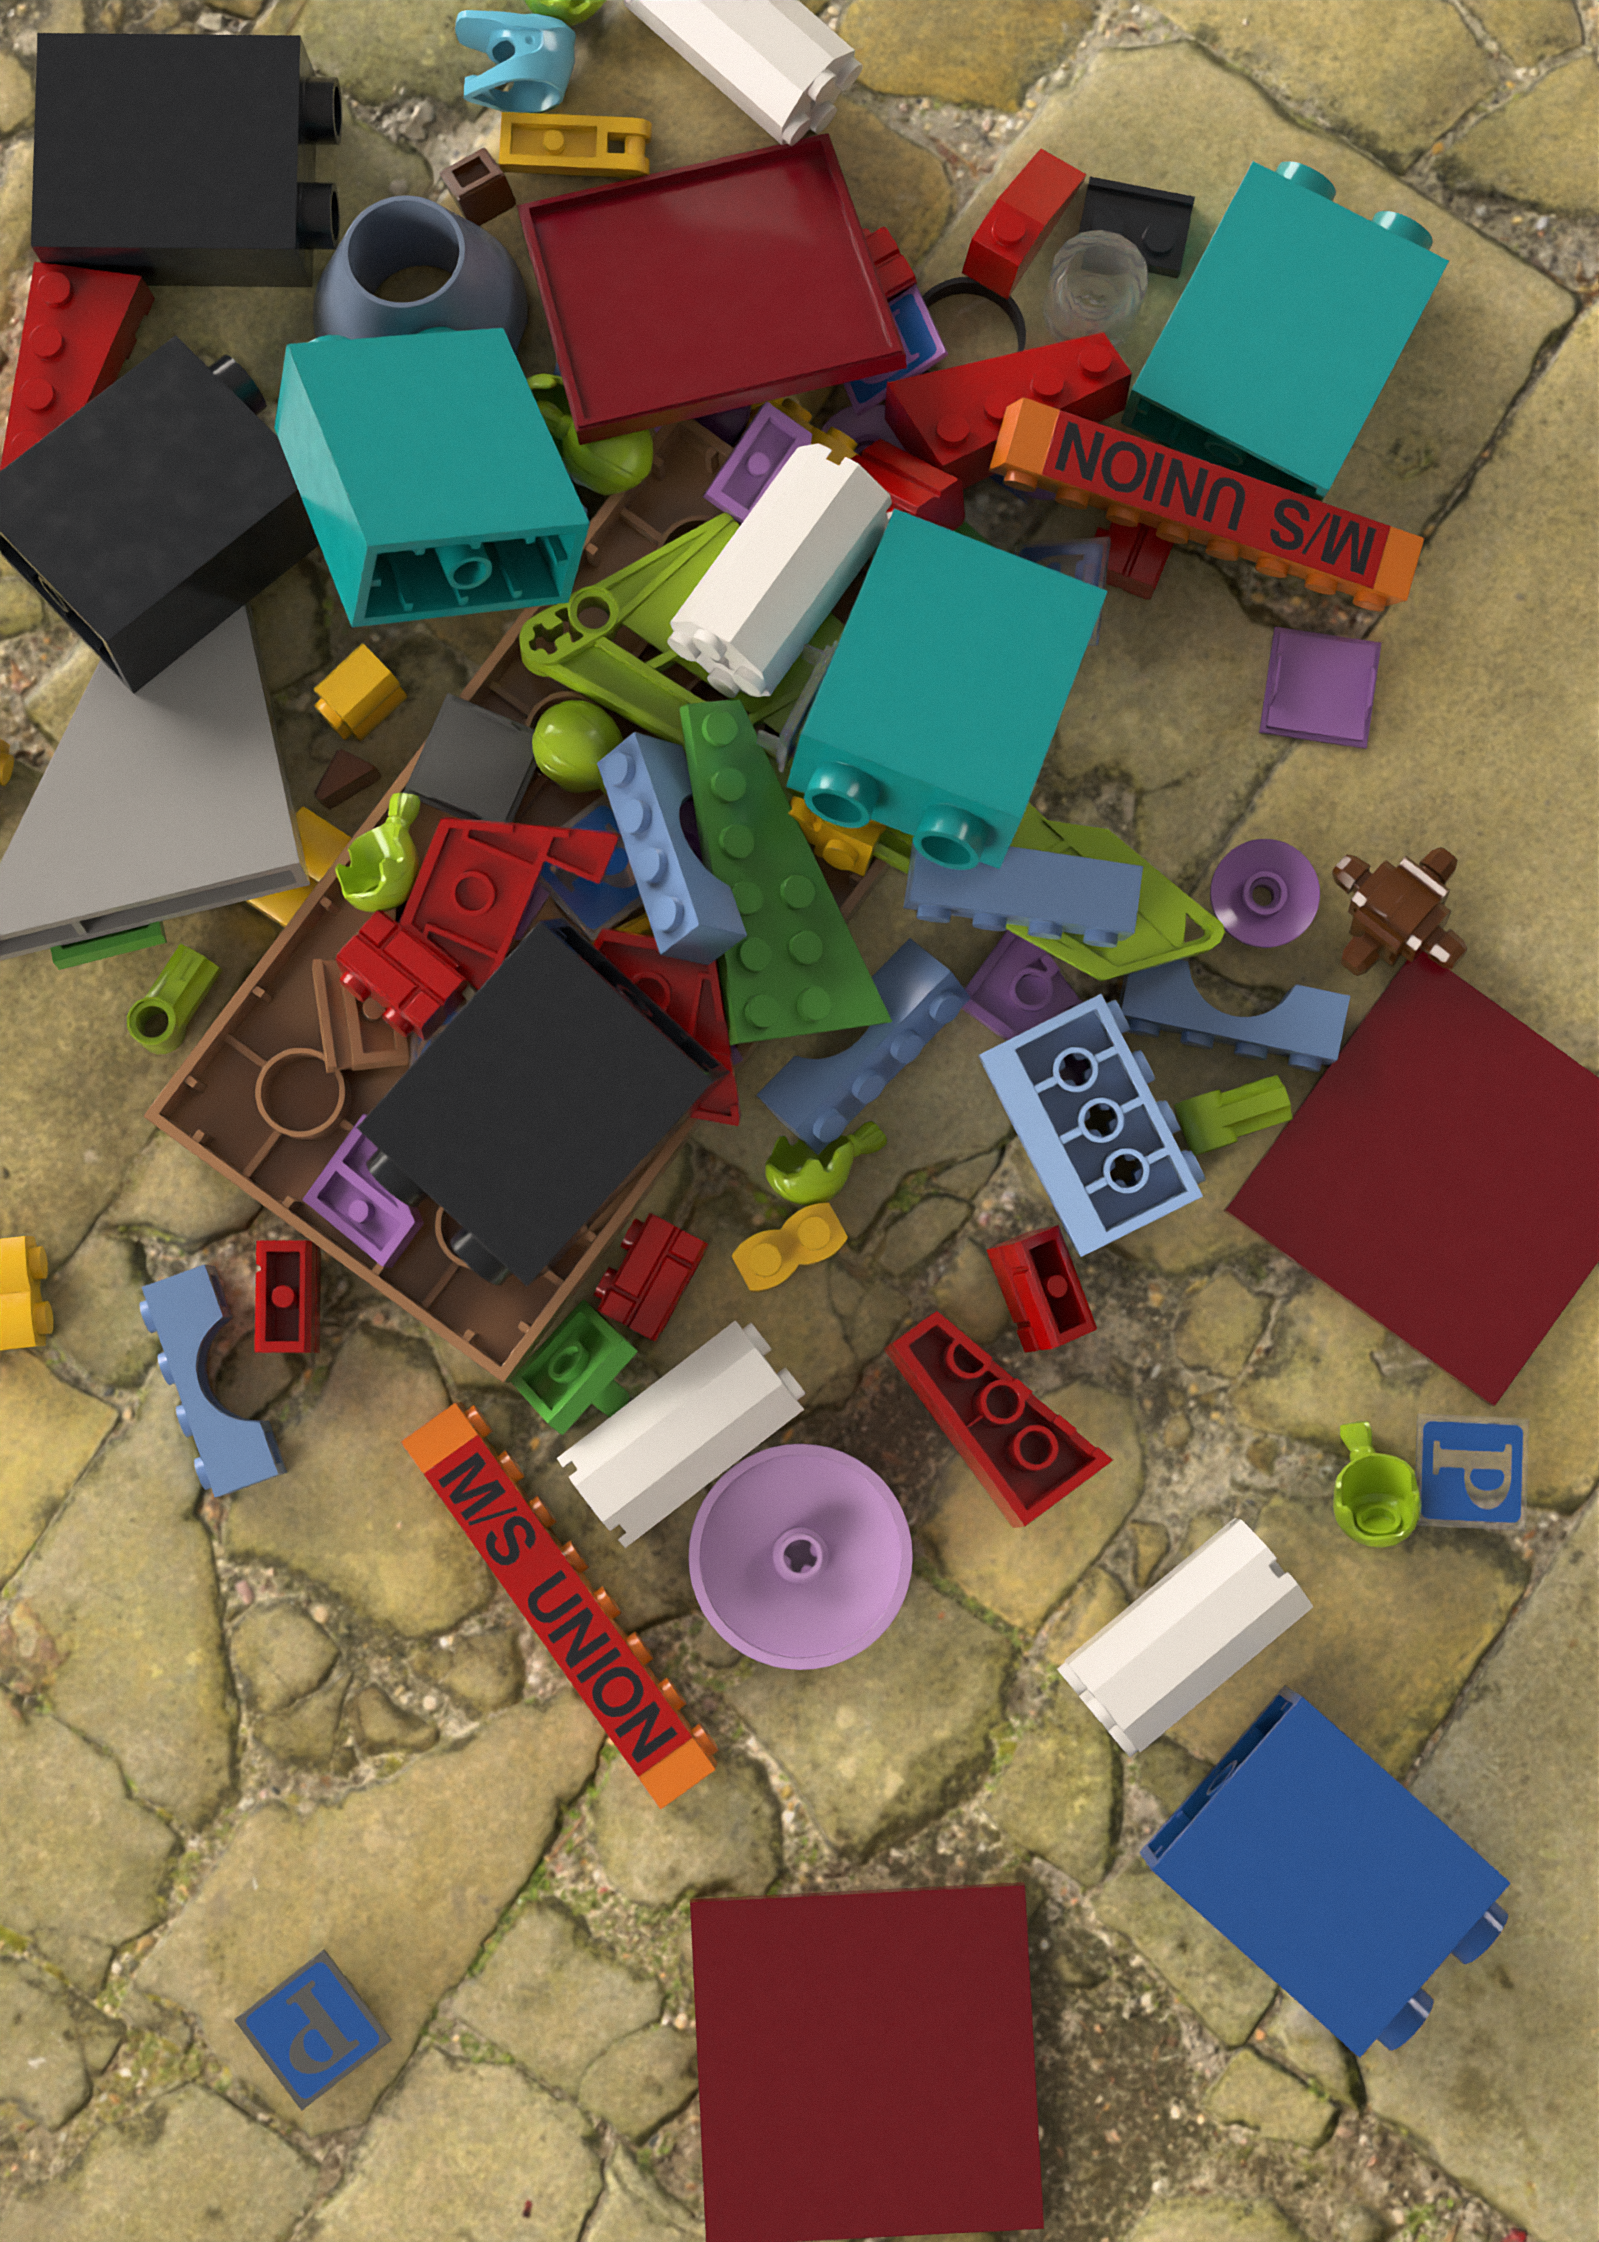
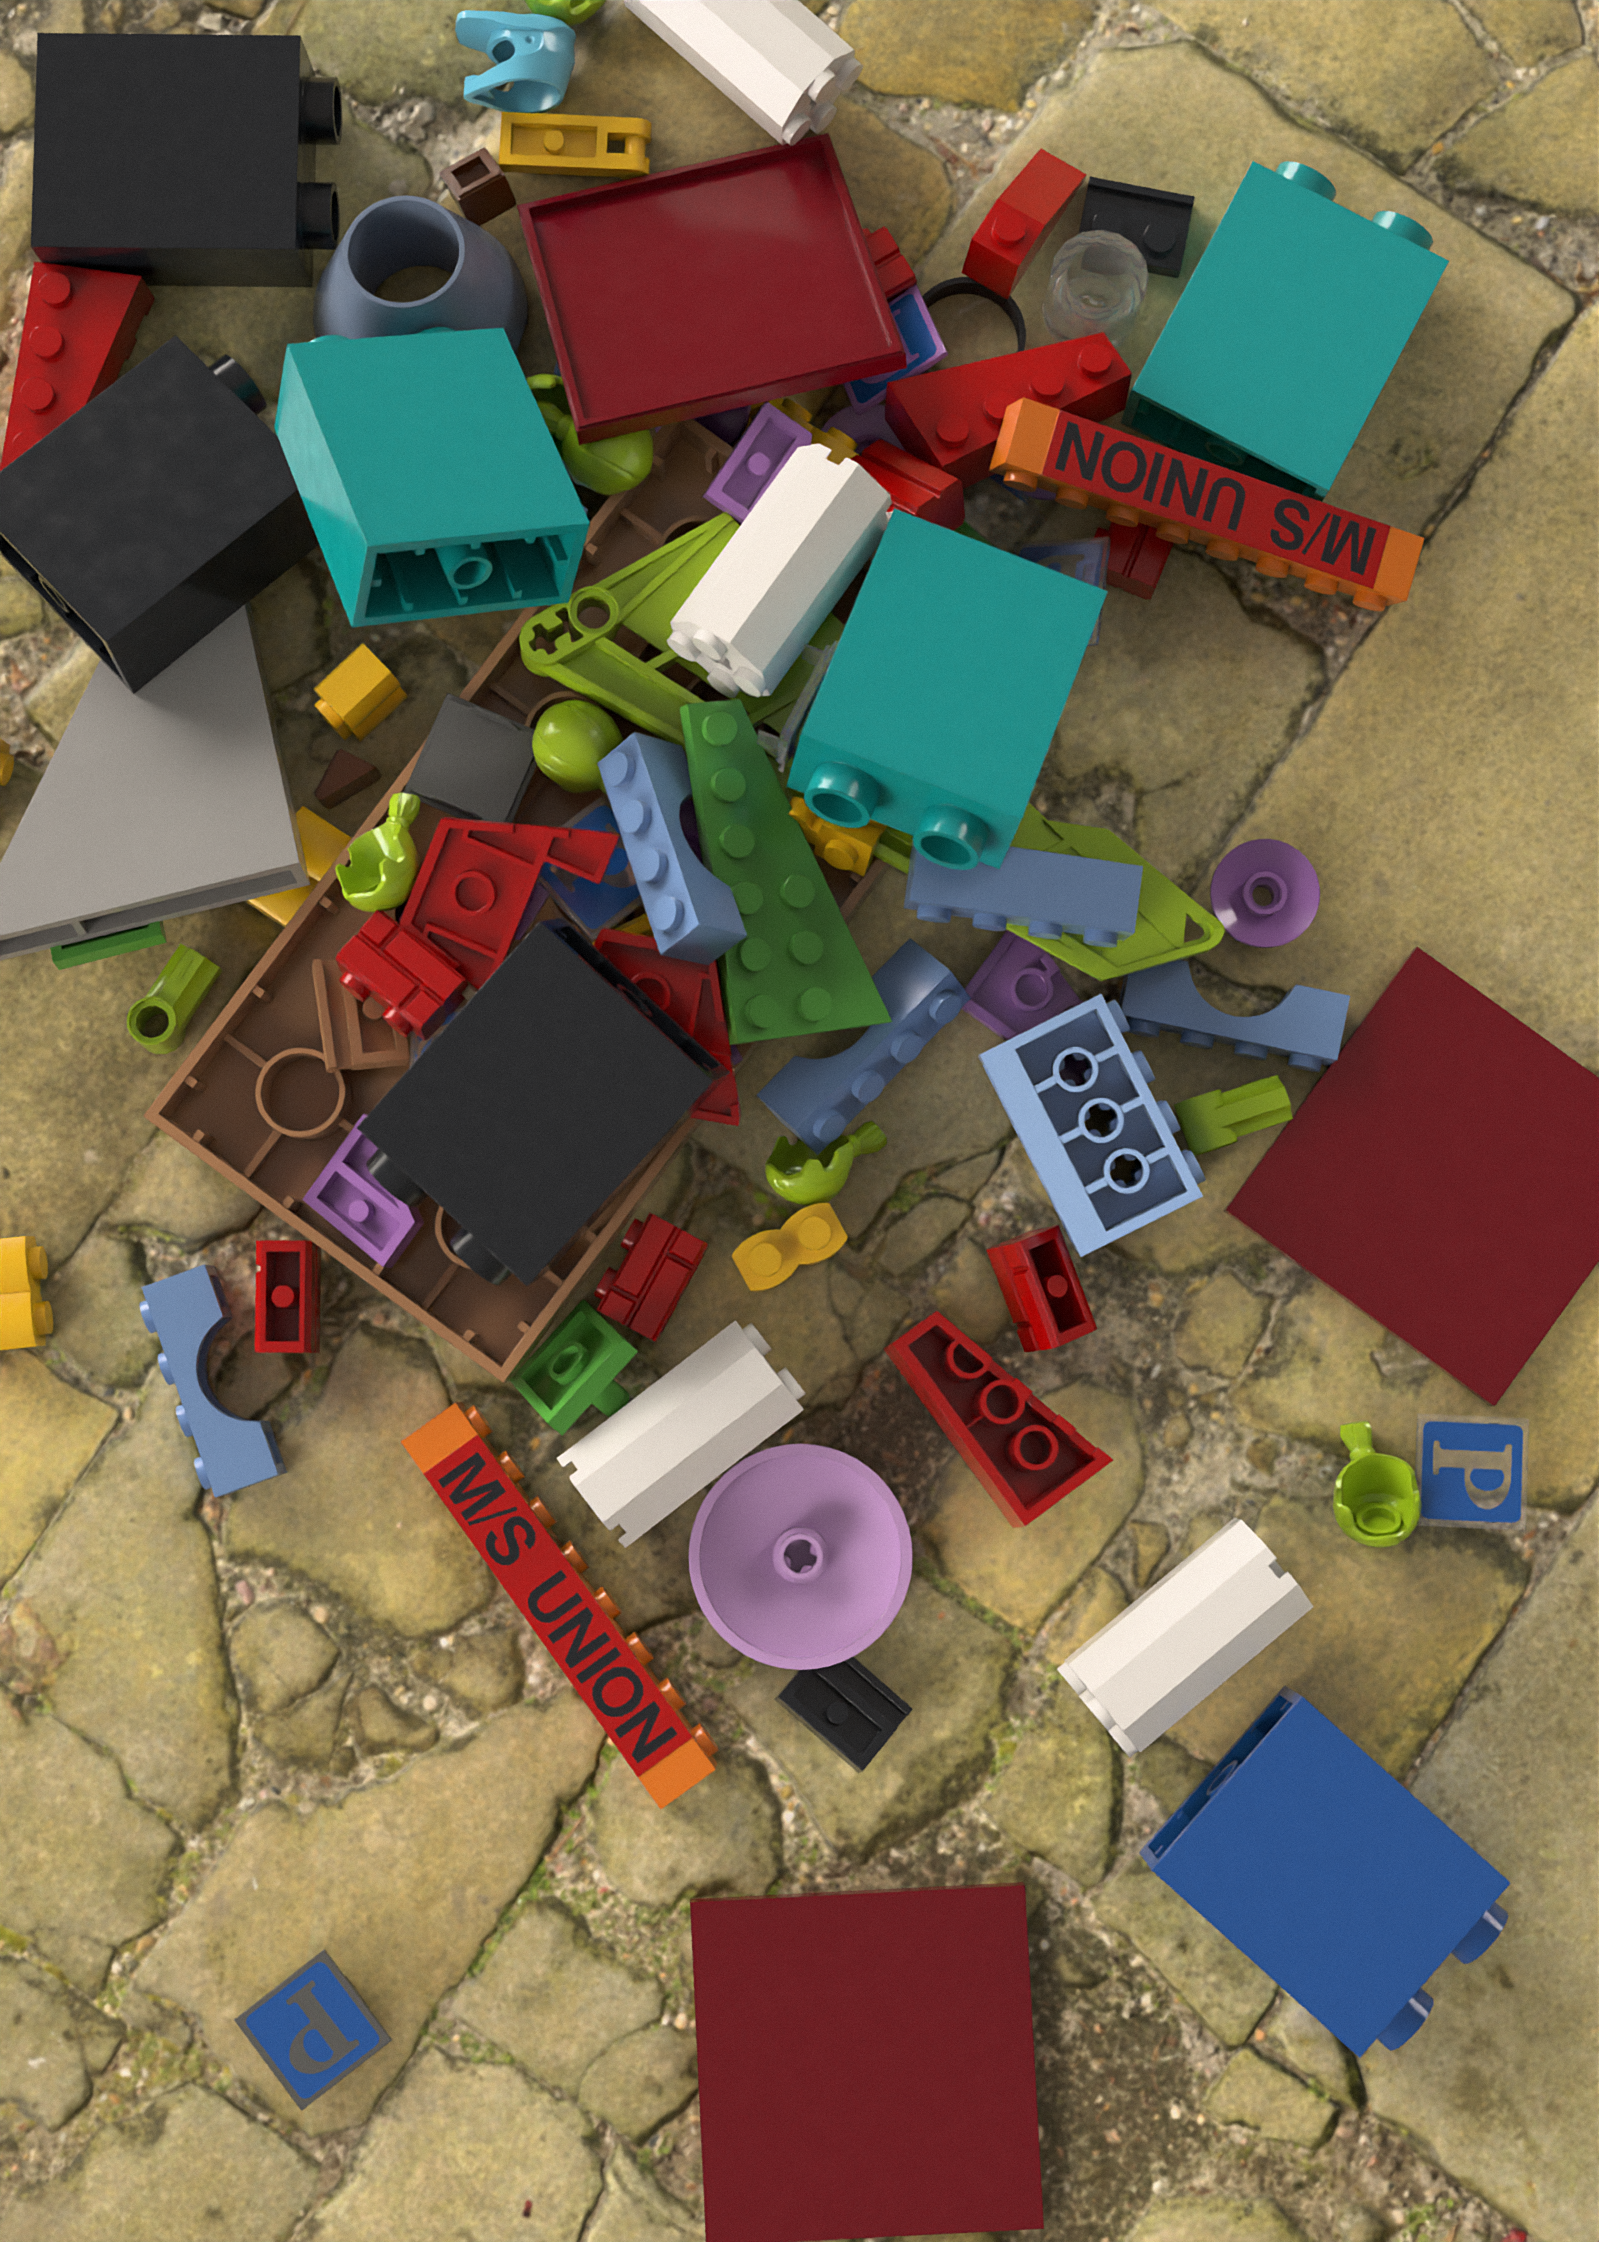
(845, 1709): none -> black plate
(1320, 687): medium lavender piece -> none
(1399, 911): reddish brown piece -> none

